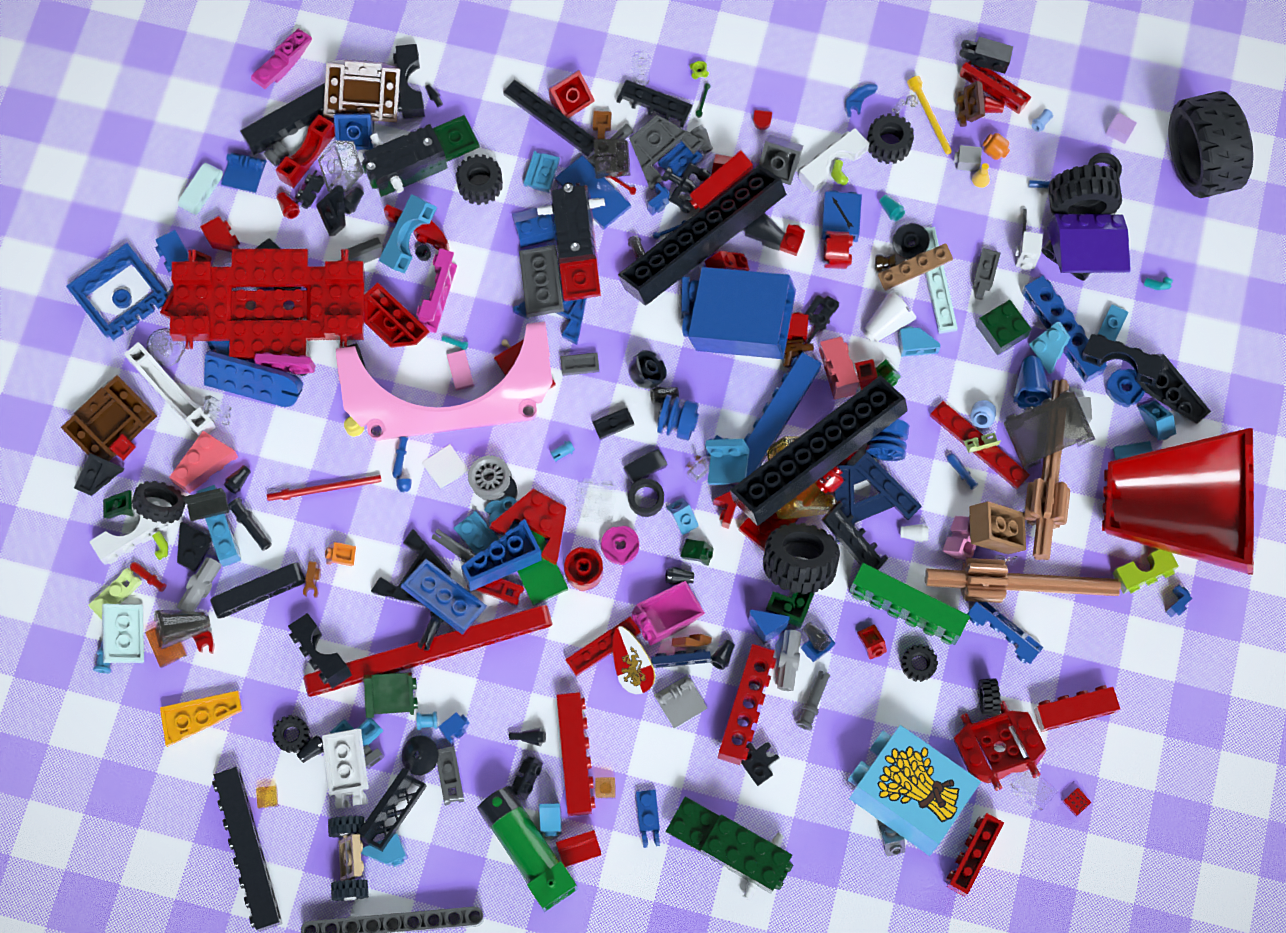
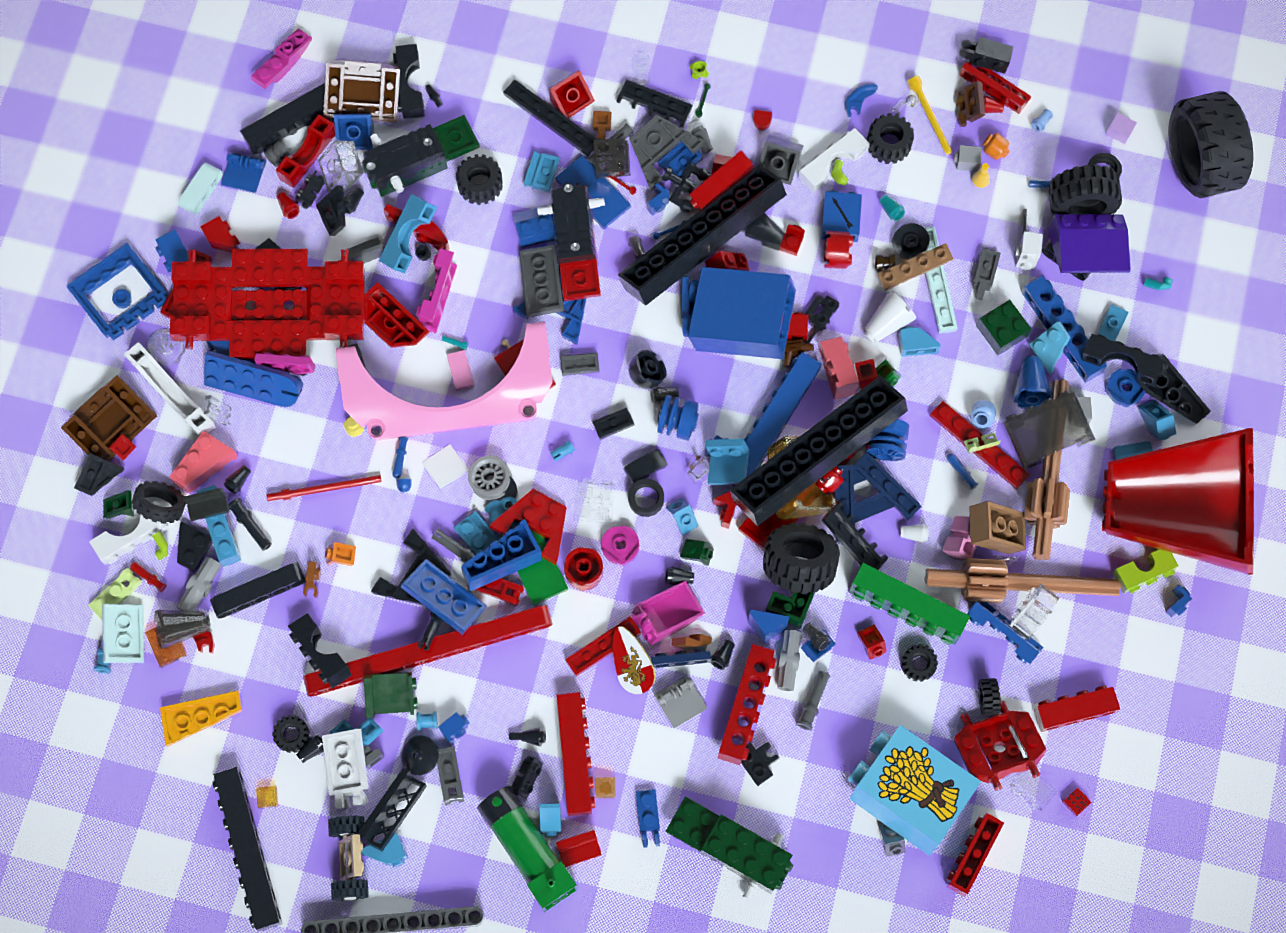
(1033, 610): none -> clear brick

